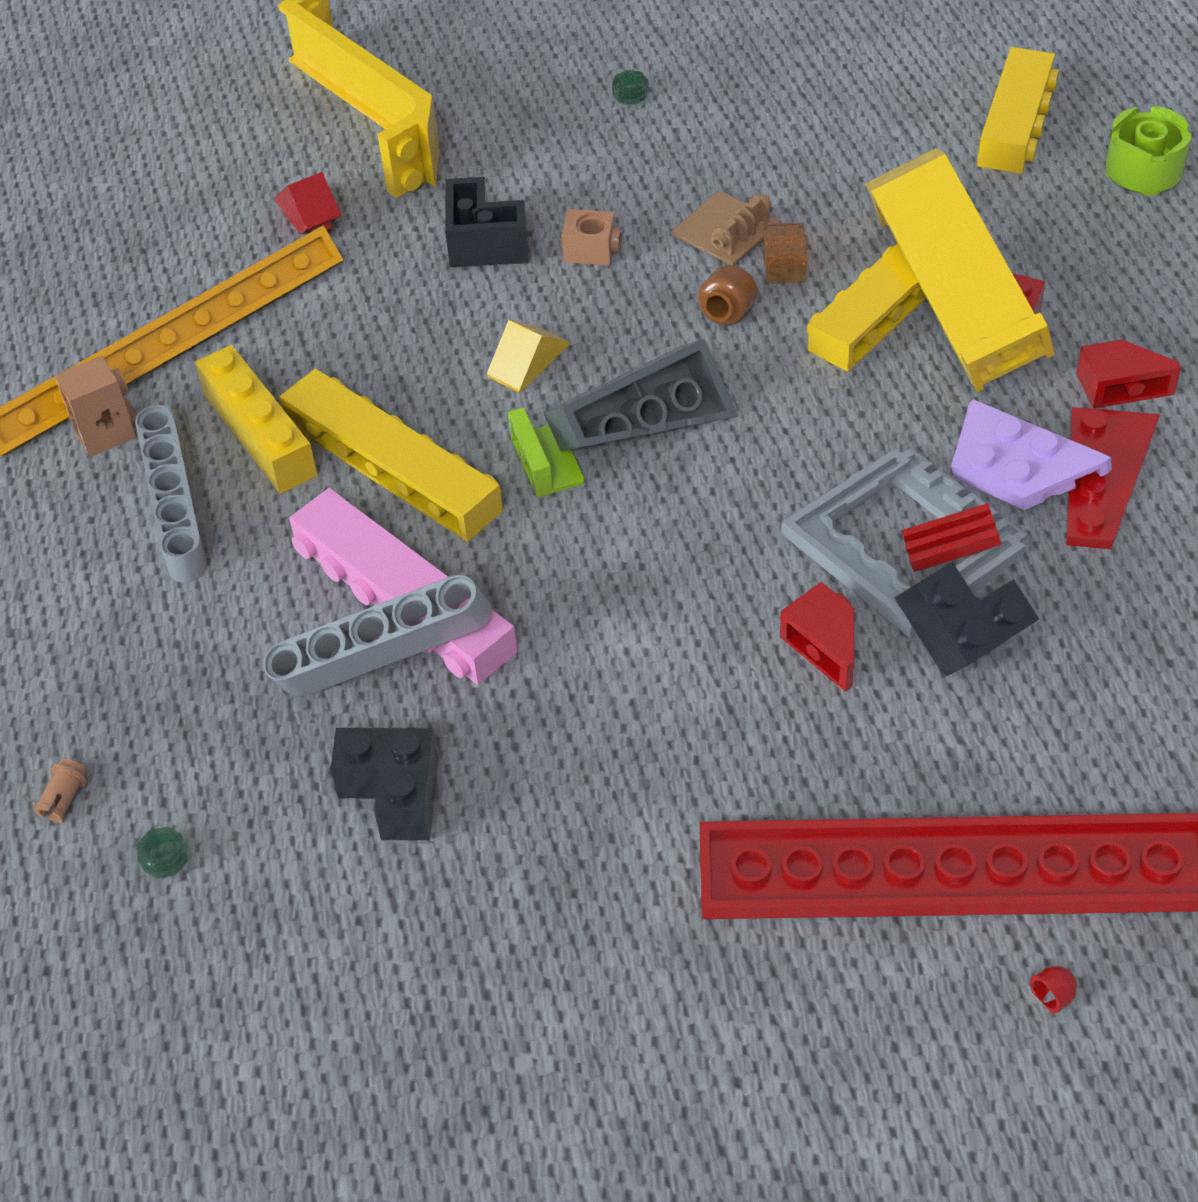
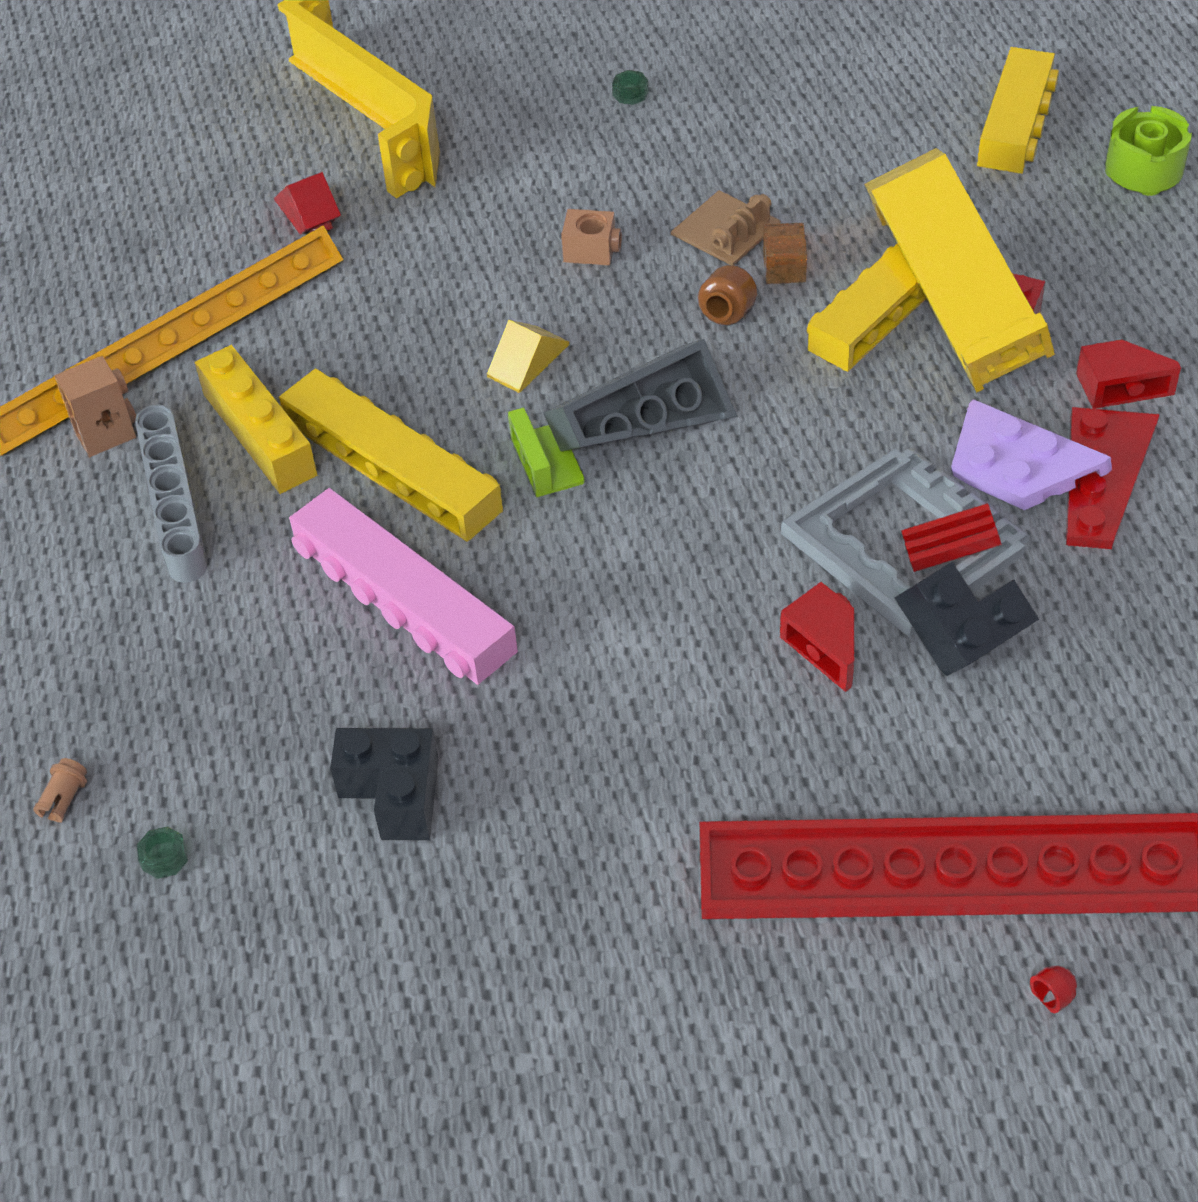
(398, 641): light grey beam -> none
(483, 230): black brick -> none

